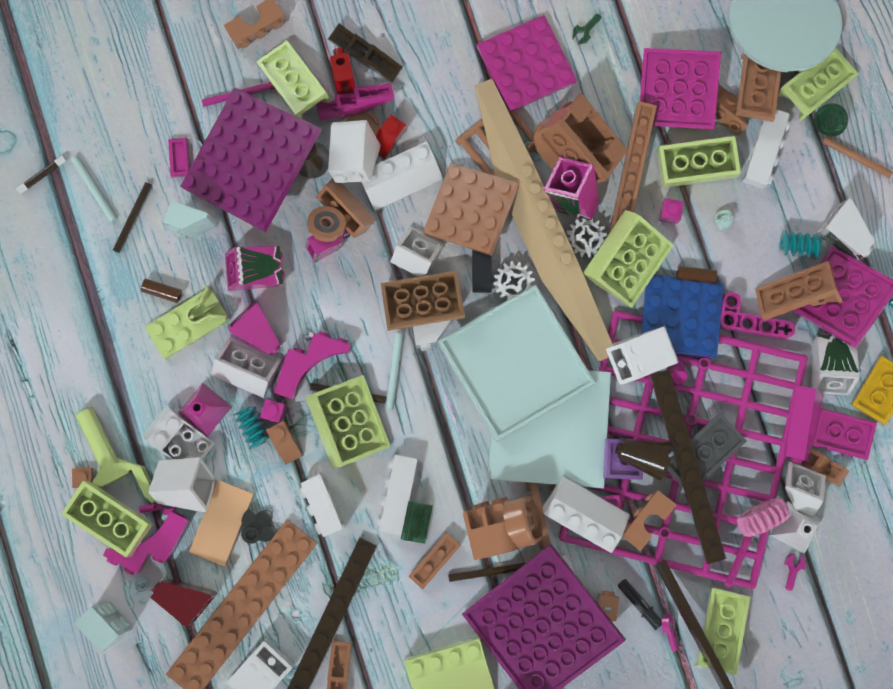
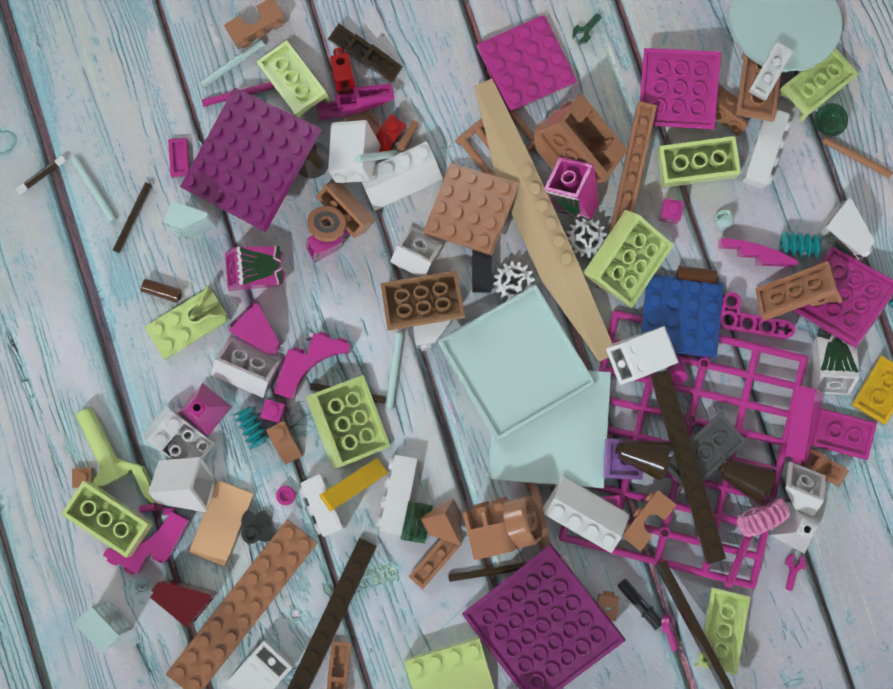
(232, 63): none -> light aqua bar
(285, 495): none -> dark pink tile
(353, 484): none -> yellow tile
(376, 156): none -> light aqua bar
(407, 137): none -> nougat tile
(444, 522): none -> nougat slope
(749, 479): none -> dark brown cone
(764, 255): none -> dark pink slope
(771, 71): none -> white tile

